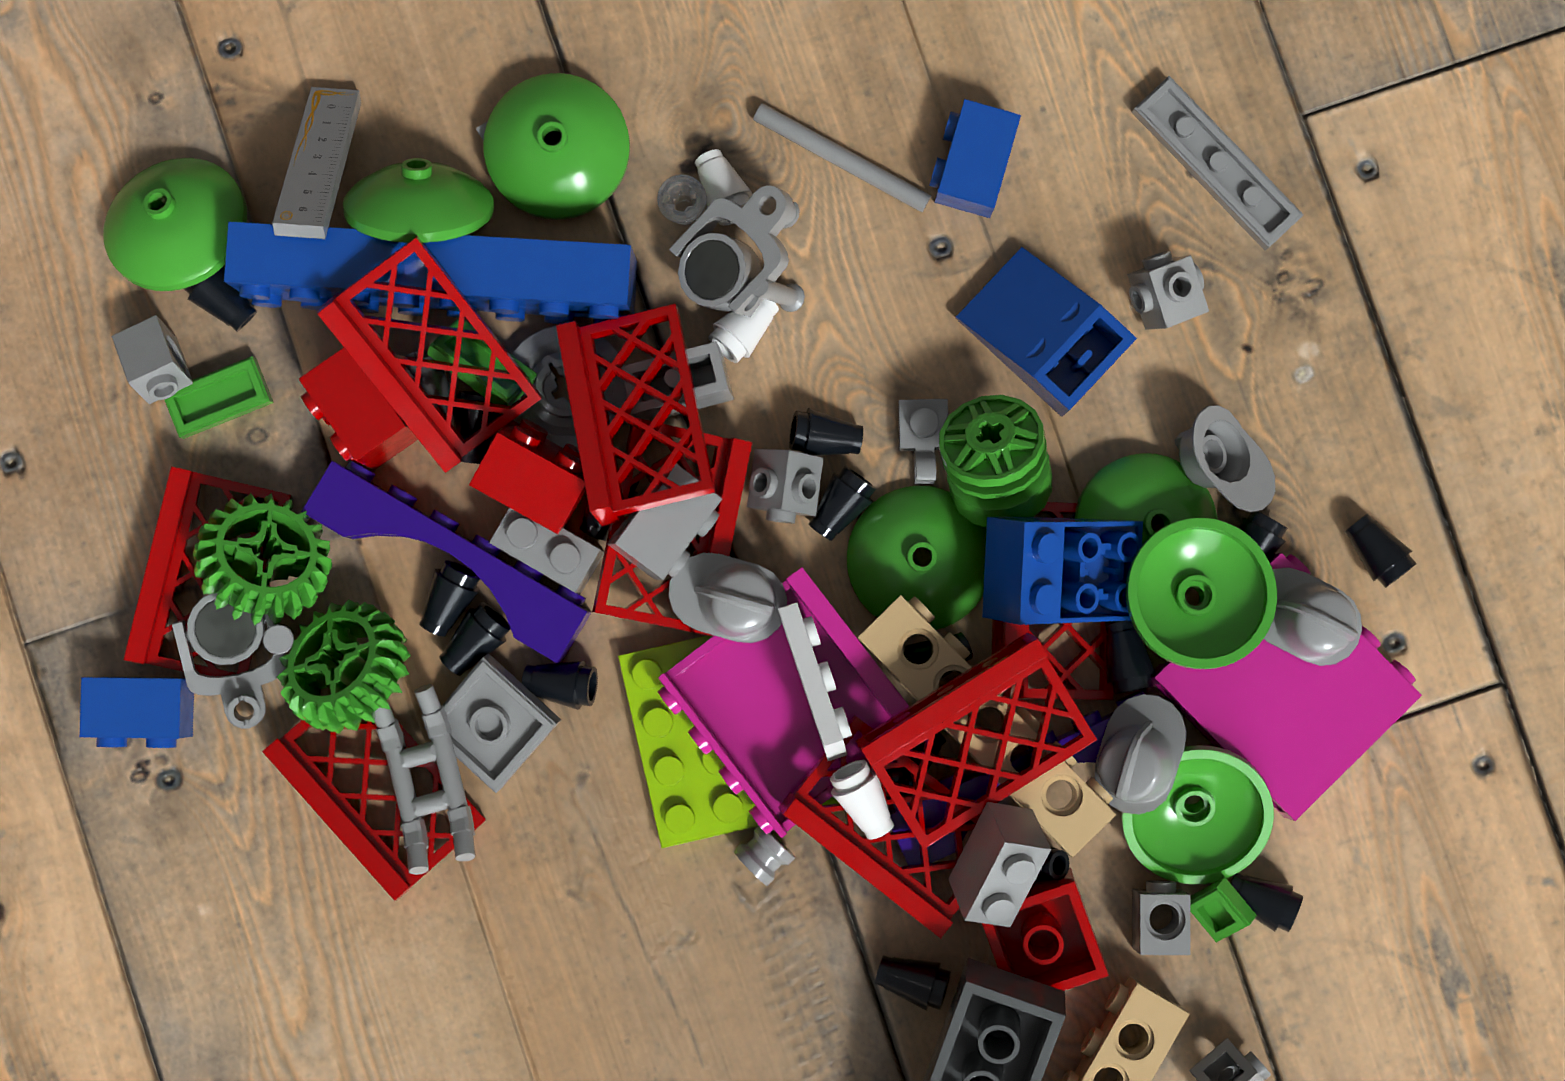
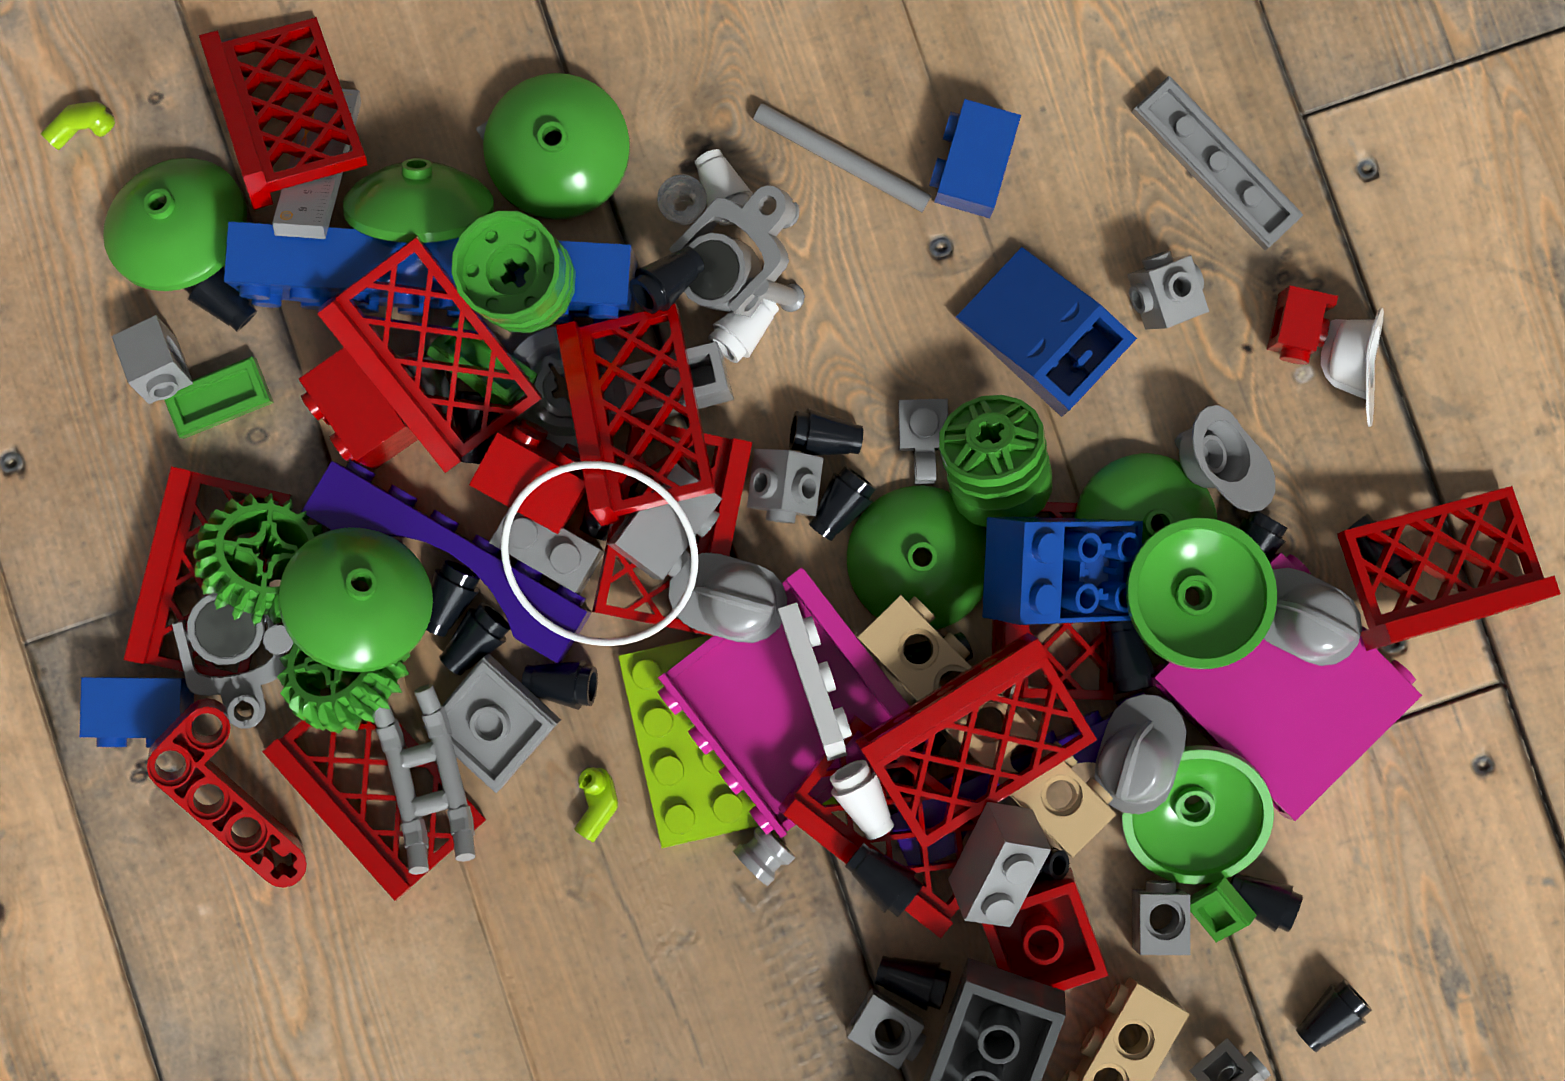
(75, 118): none -> lime arm
(234, 803): none -> red beam
(246, 127): none -> red fence
(349, 626): none -> bright green dish
(486, 267): none -> bright green wheel
(601, 802): none -> lime arm
(630, 472): none -> white piece
(665, 280): none -> black cone
(870, 1013): none -> light grey brick
(884, 879): none -> black cone
(1300, 323): none -> red brick
(1333, 1016): none -> black cone
(1351, 355): none -> white piece
(1445, 609): none -> red fence

